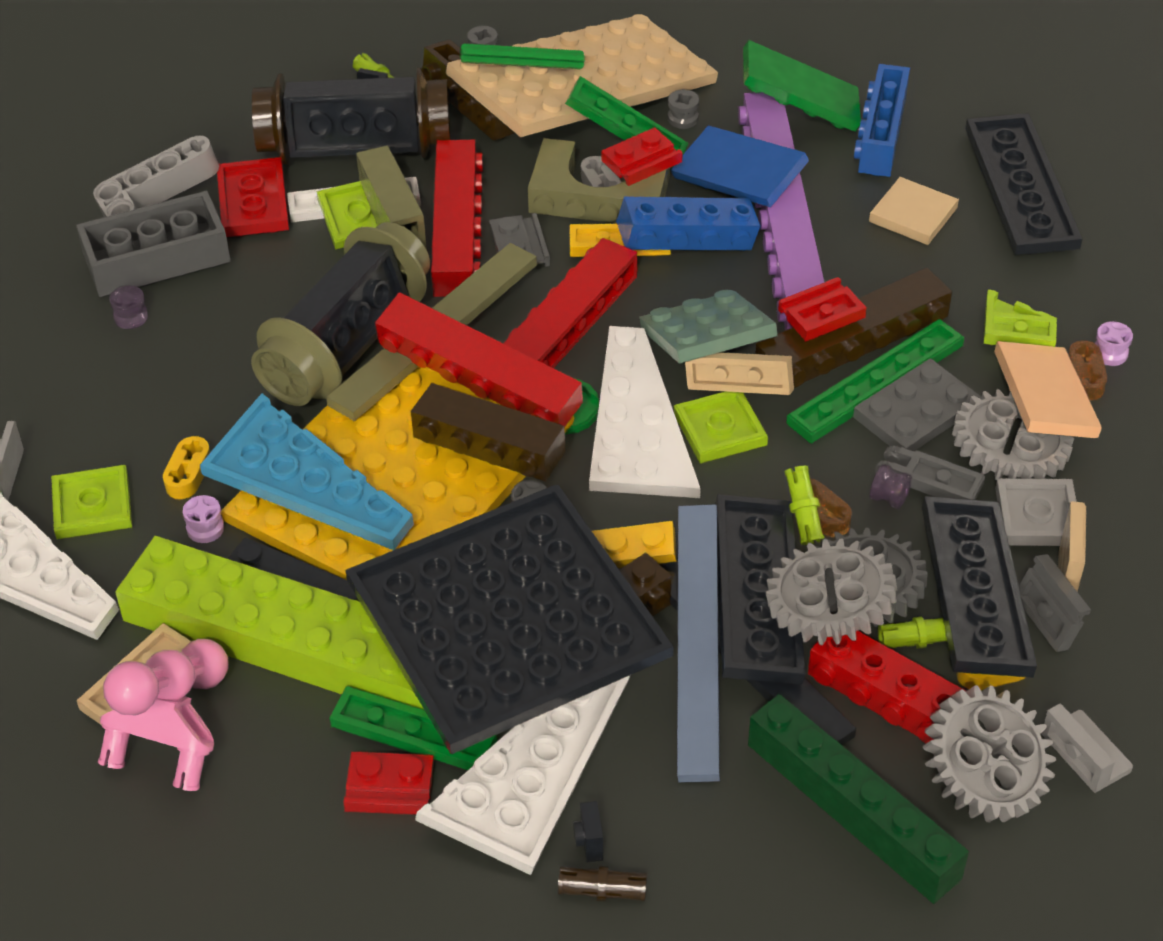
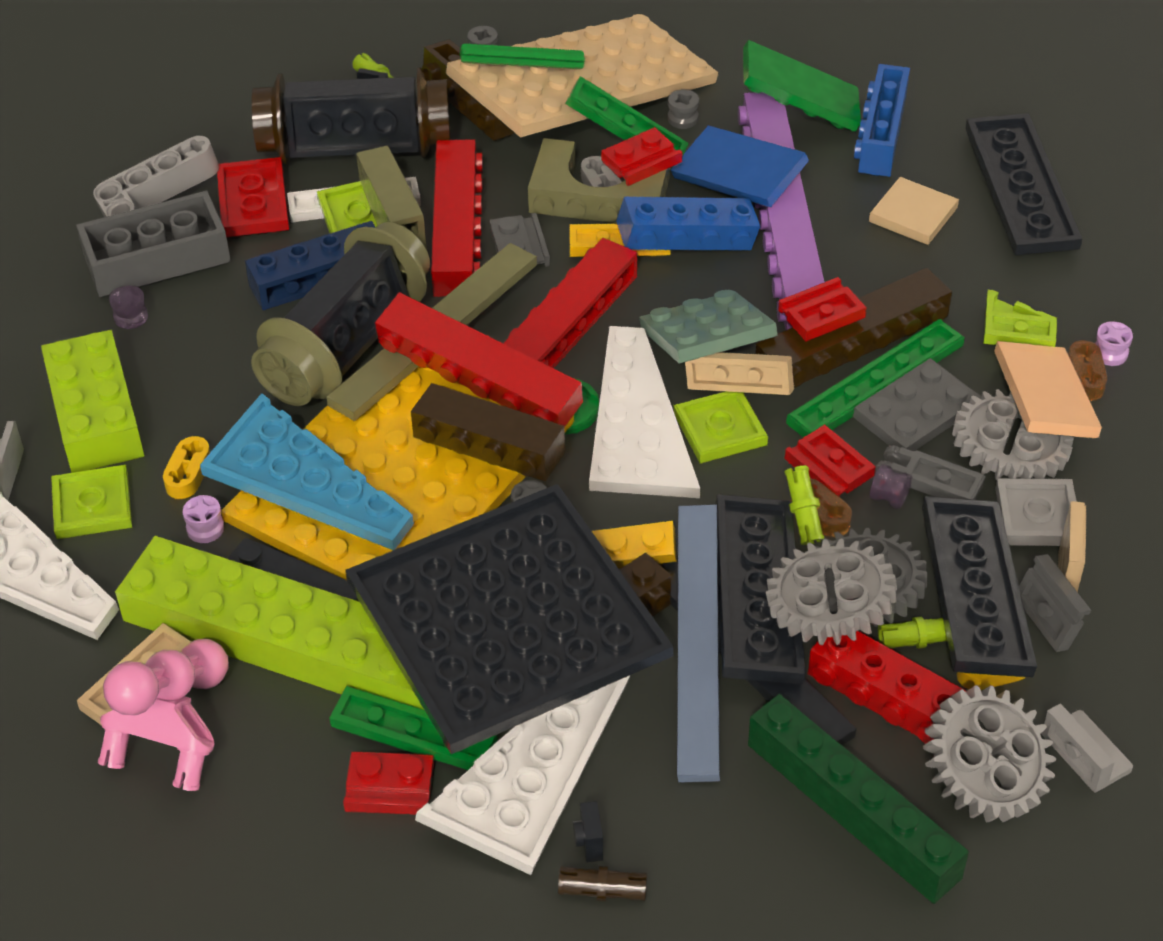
(92, 401): none -> lime brick
(295, 269): none -> dark blue brick
(831, 461): none -> red plate

